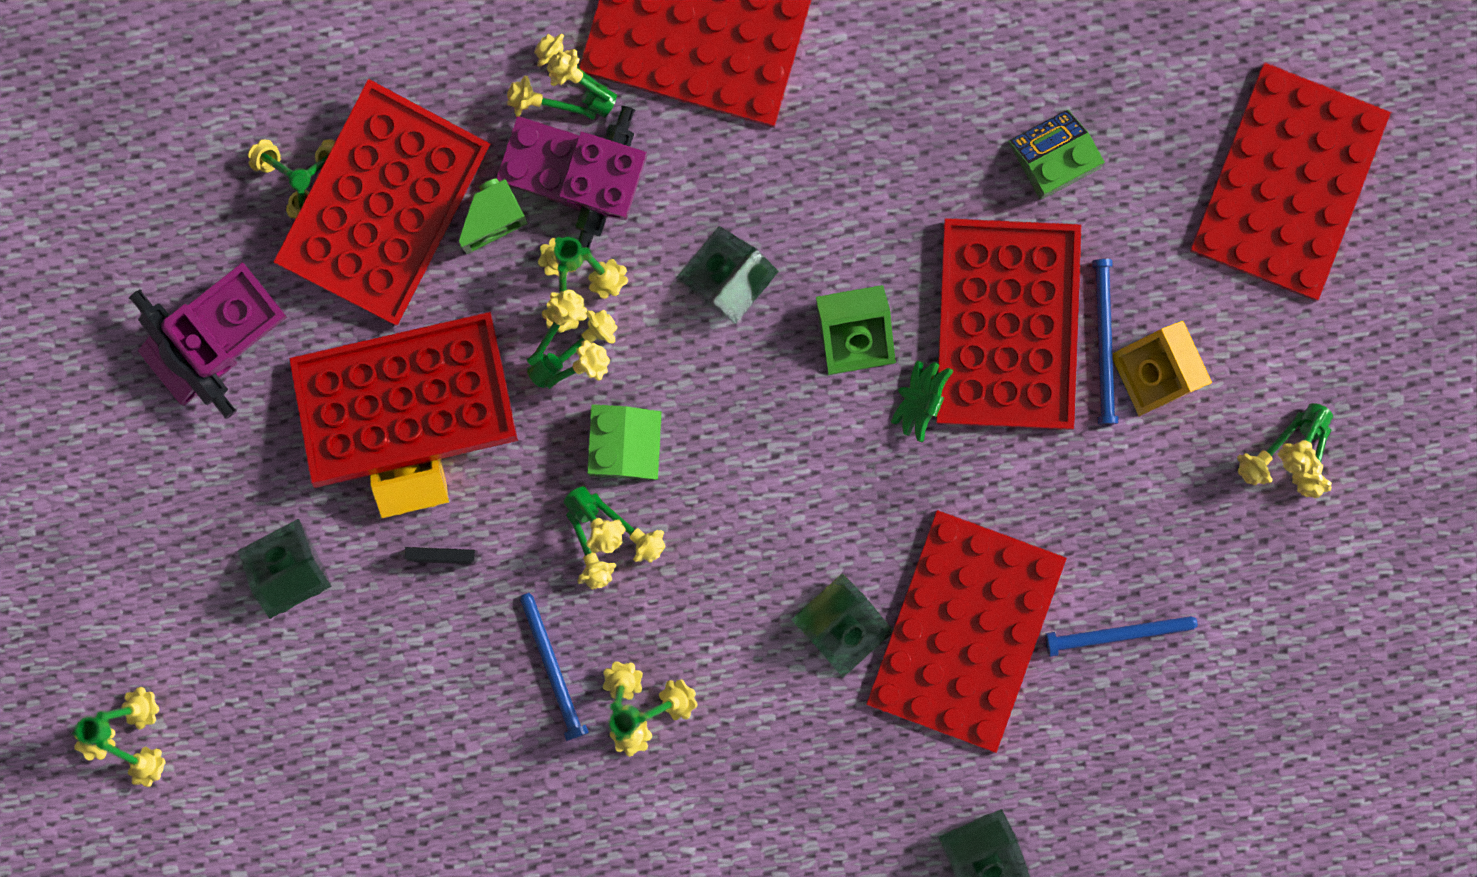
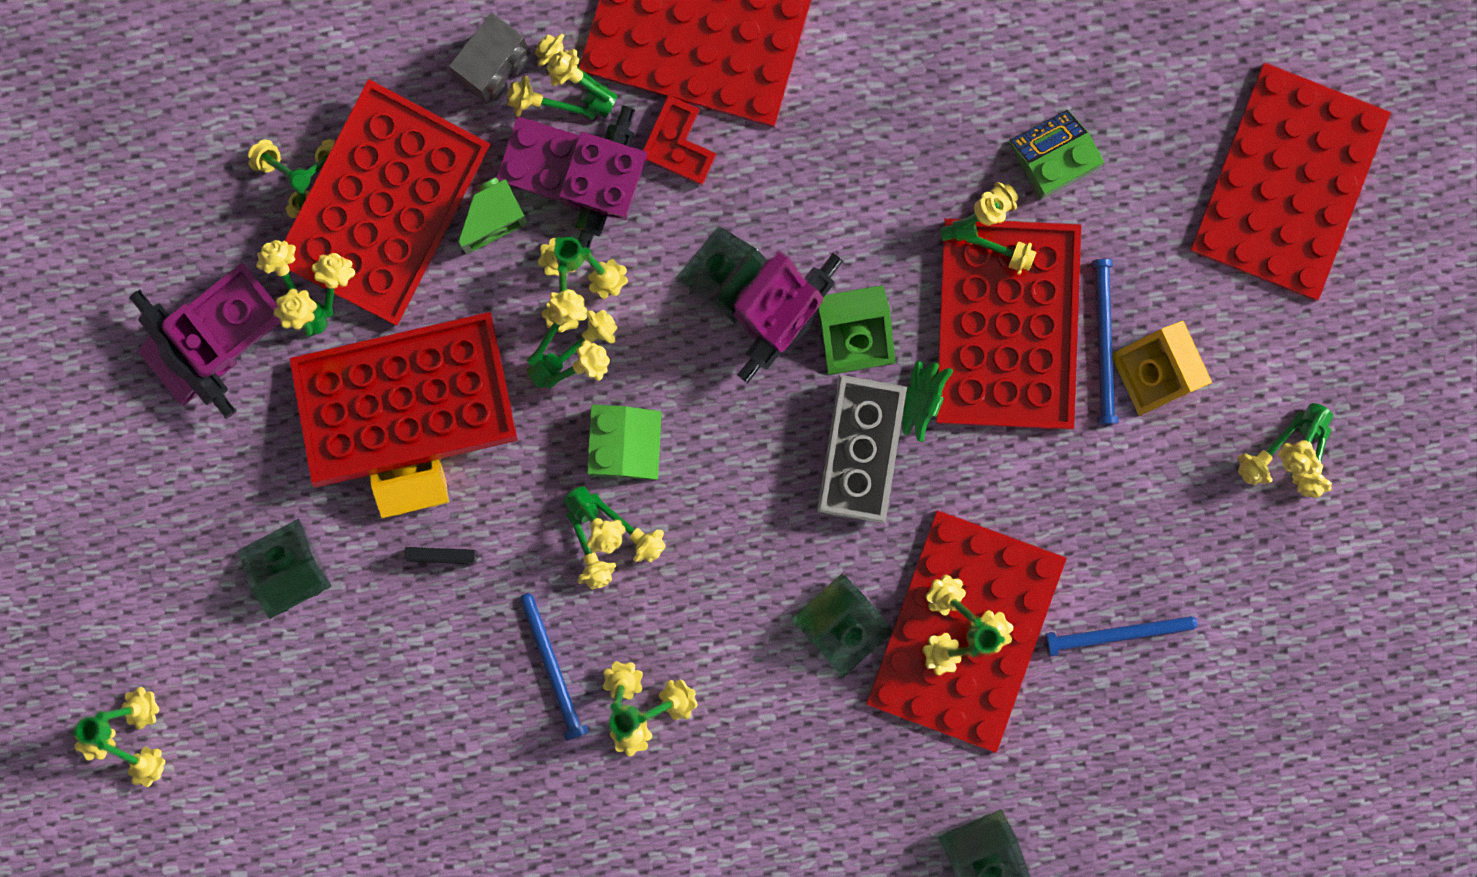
(296, 308): none -> light yellow plant
(490, 59): none -> flat silver brick
(669, 145): none -> red plate
(780, 308): none -> magenta piece
(861, 449): none -> light grey brick
(984, 636): none -> light yellow plant
(989, 211): none -> light yellow plant

